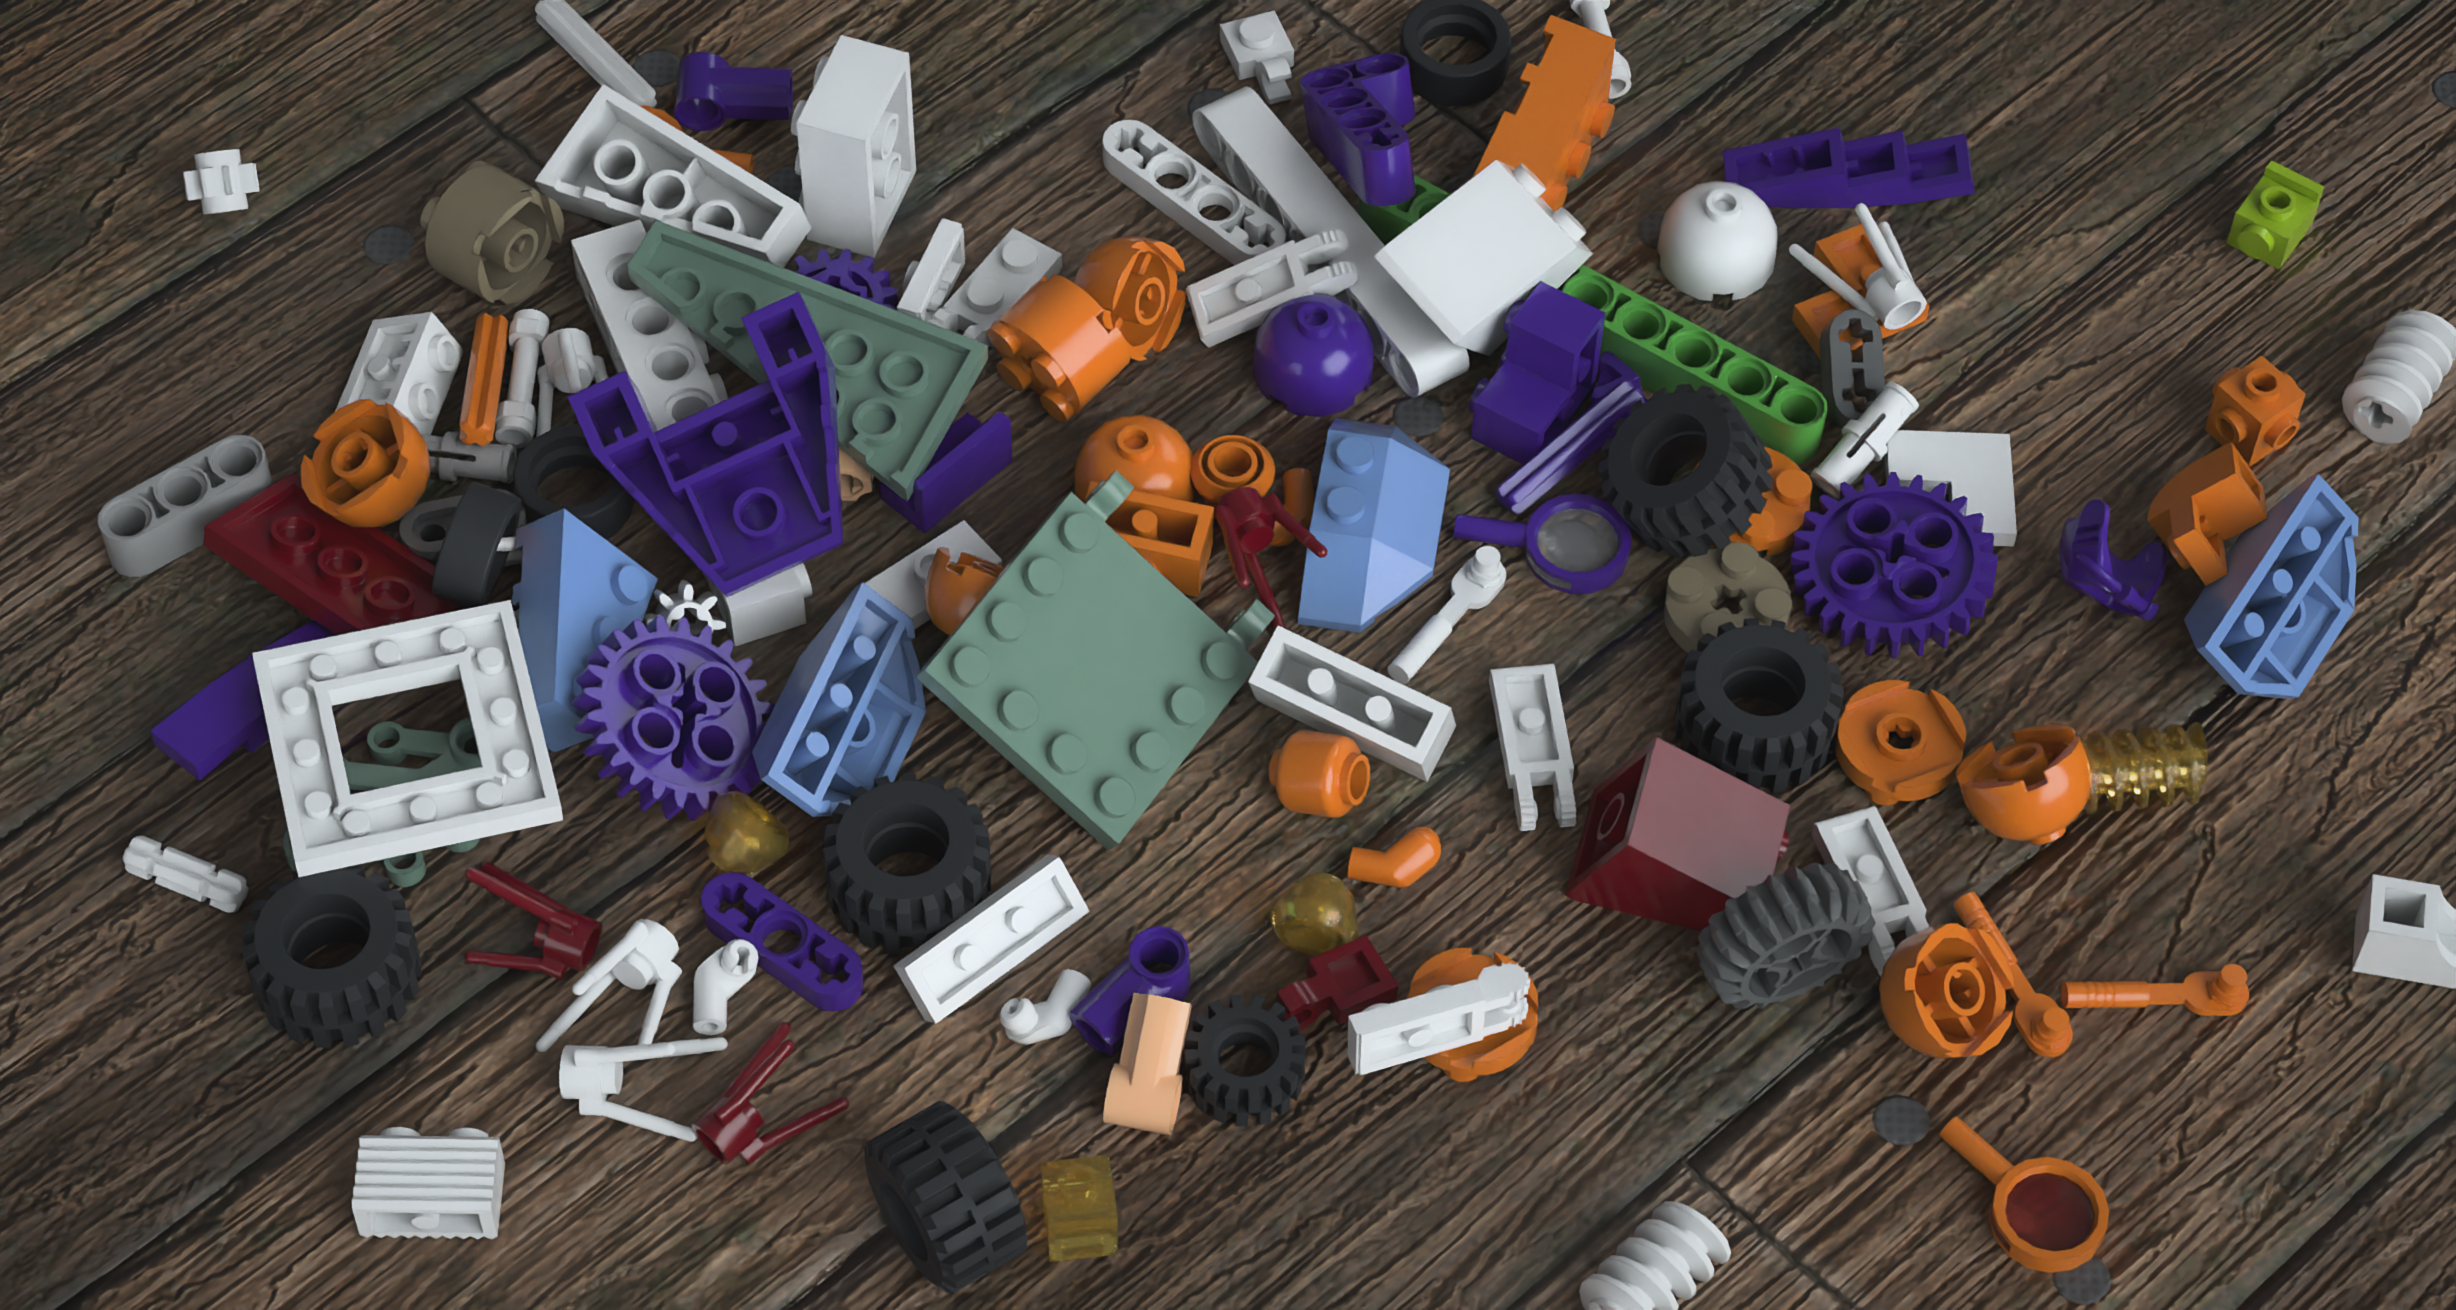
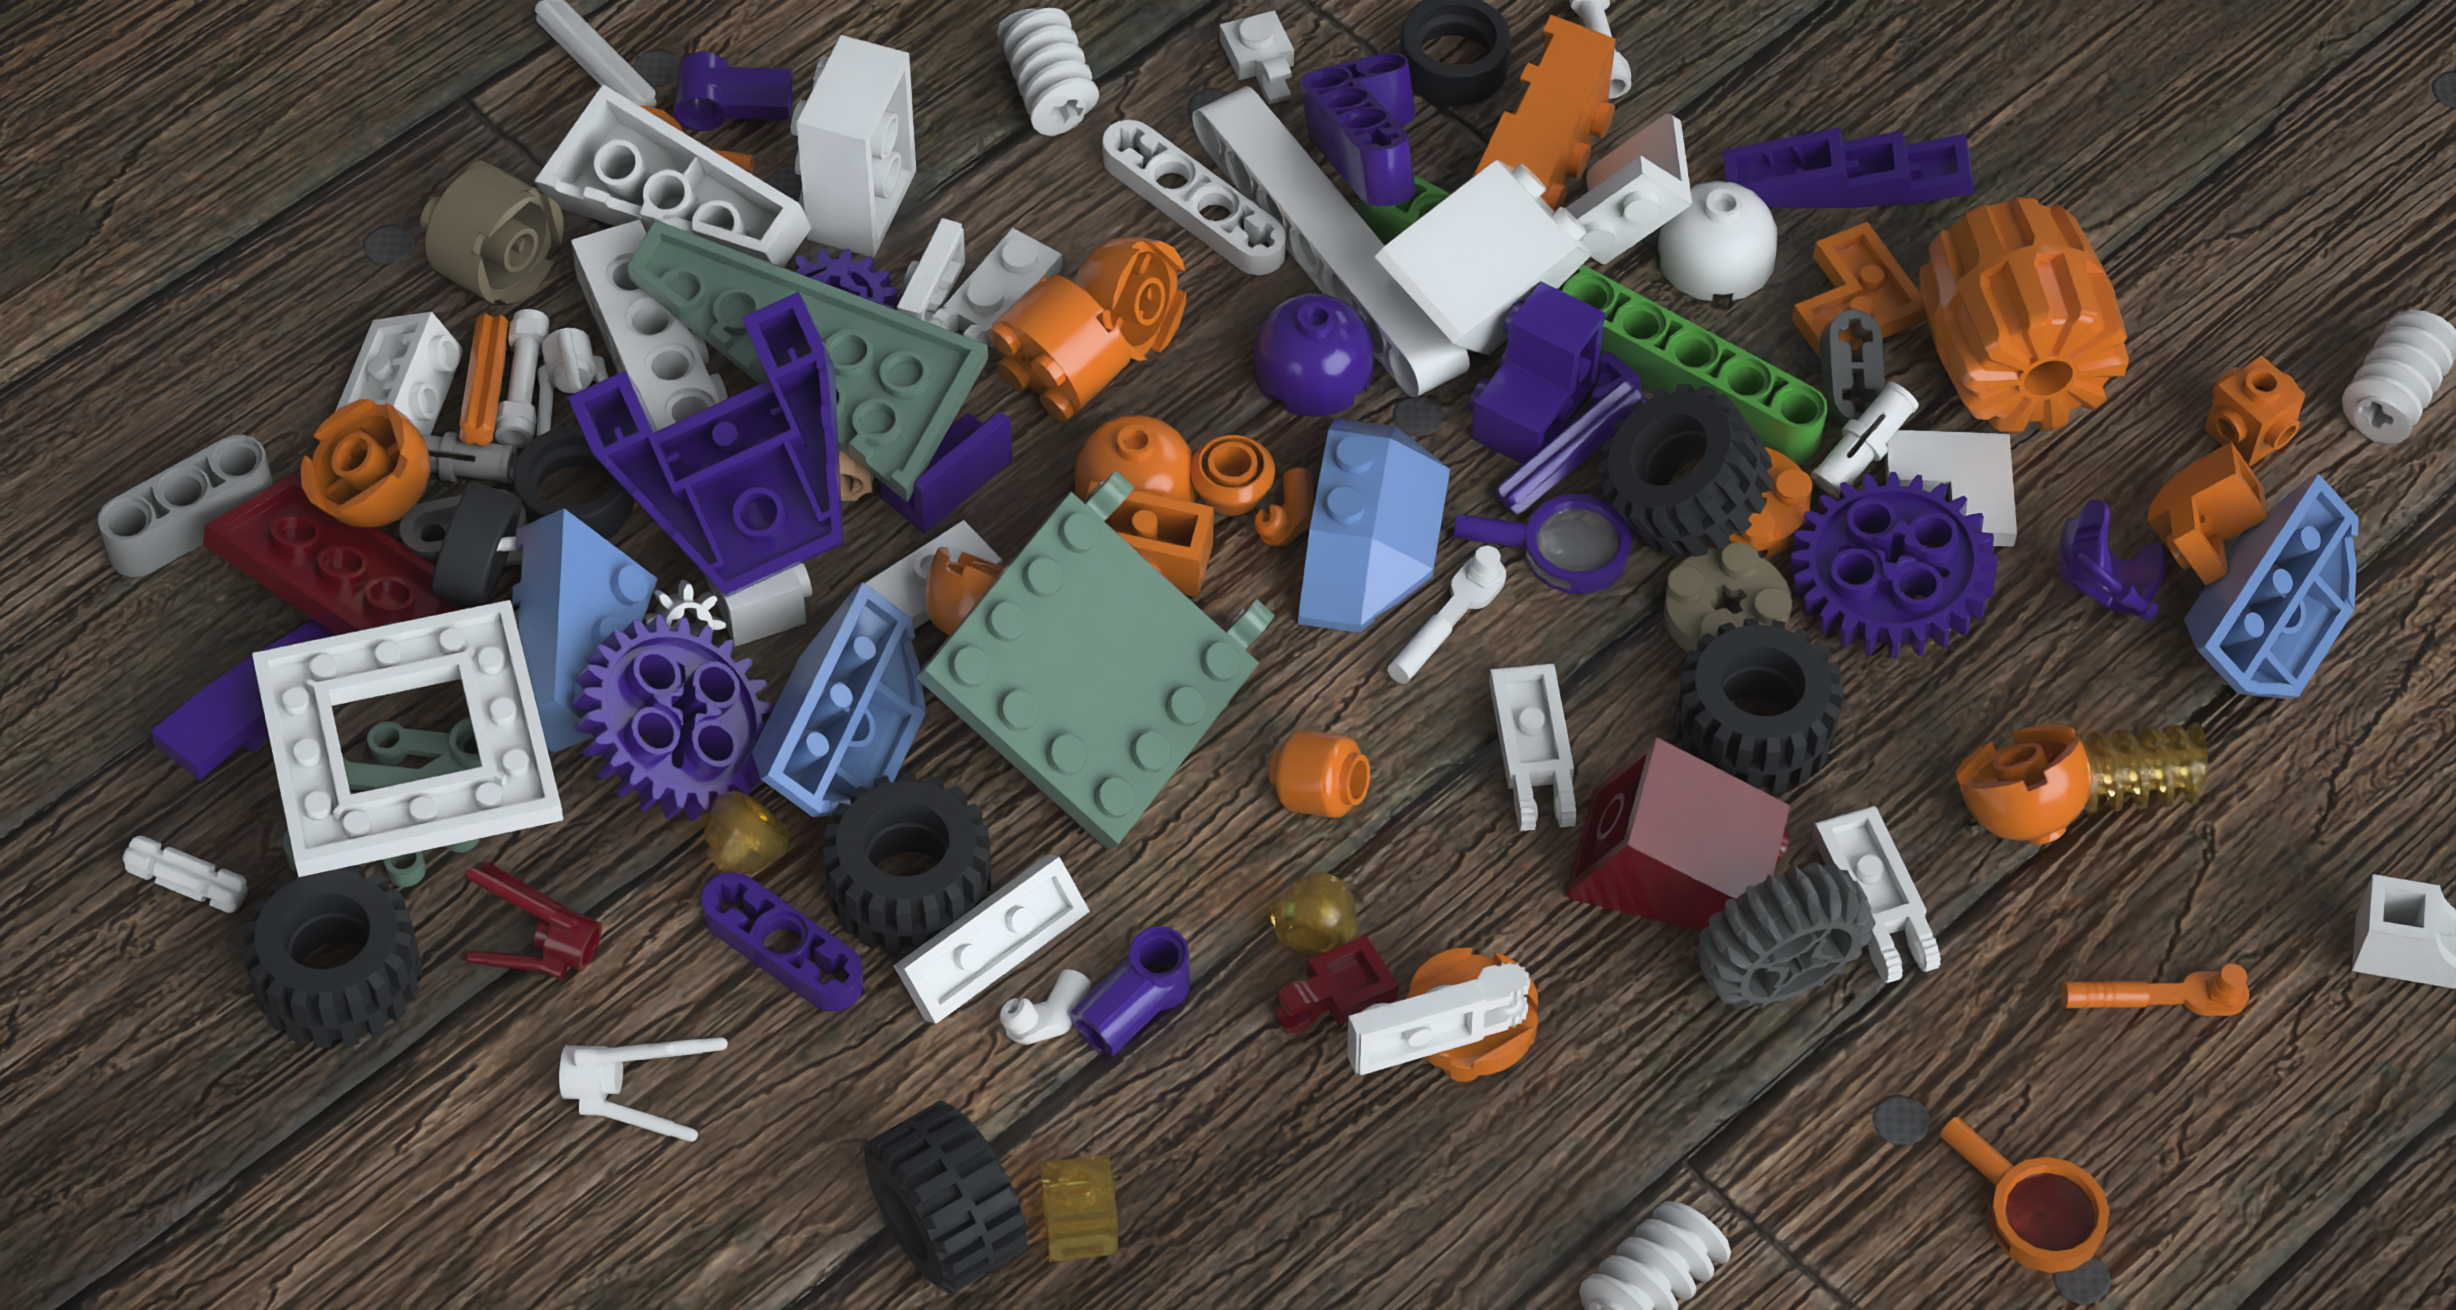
(221, 181): white gear -> none
(428, 1184): white brick -> none
(636, 961): white plant -> none
(719, 980): white arm -> none
(732, 1121): dark red plant -> none
(1048, 68): none -> white piece
(1146, 1082): light nougat piece -> none
(1237, 1093): black tyre -> none
(1248, 528): dark red plant -> none
(1250, 290): white hinge -> none
(1352, 702): white brick -> none
(1401, 863): orange arm -> none
(1634, 190): none -> white bracket
(1891, 289): white plant -> none
(1892, 772): orange plate -> none
(1947, 991): orange cylinder -> none
(2022, 315): none -> orange wheel
(2035, 1015): orange piece -> none
(2275, 215): lime brick -> none

